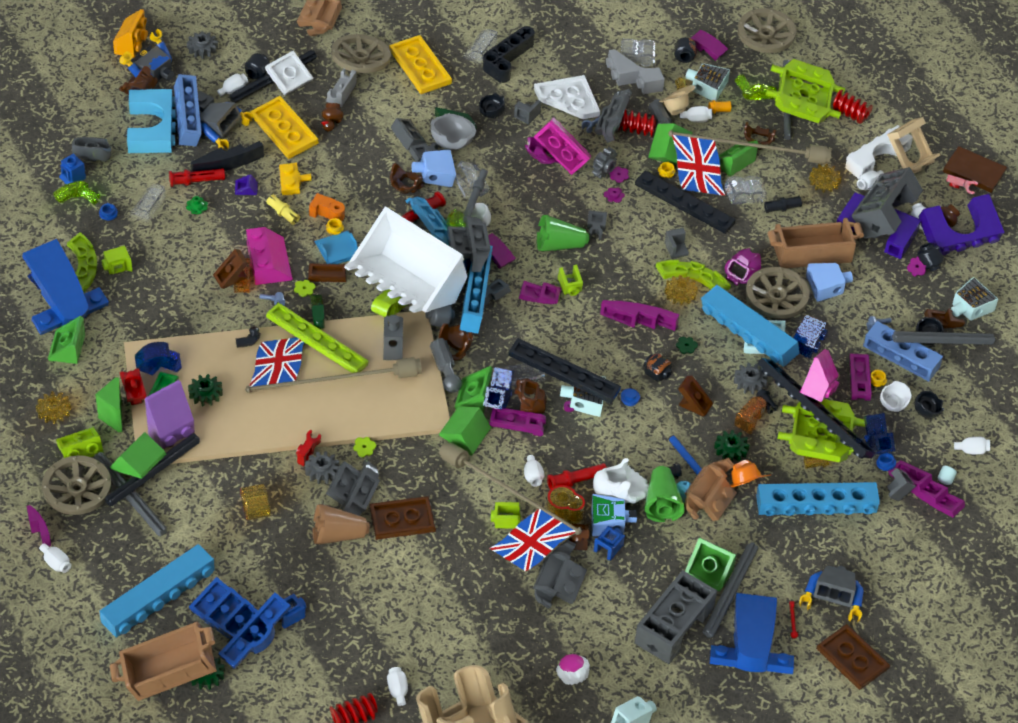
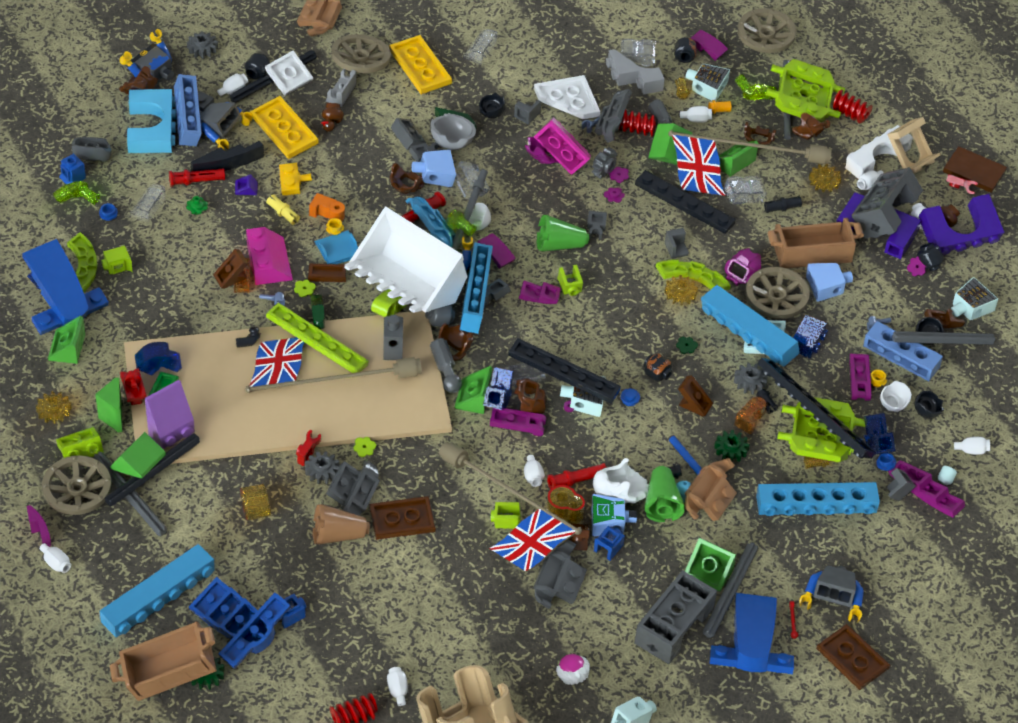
(131, 34): light orange slope -> none
(205, 390): dark green gear -> none
(466, 428): bright green slope -> none
(471, 241): dark grey plate -> none
(497, 59): black beam -> none
(633, 313): magenta slope -> none
(666, 170): yellow plate -> none
(678, 100): tan piece -> none
(745, 472): orange piece -> none
(809, 127): none -> reddish brown helmet
(821, 377): slope -> none

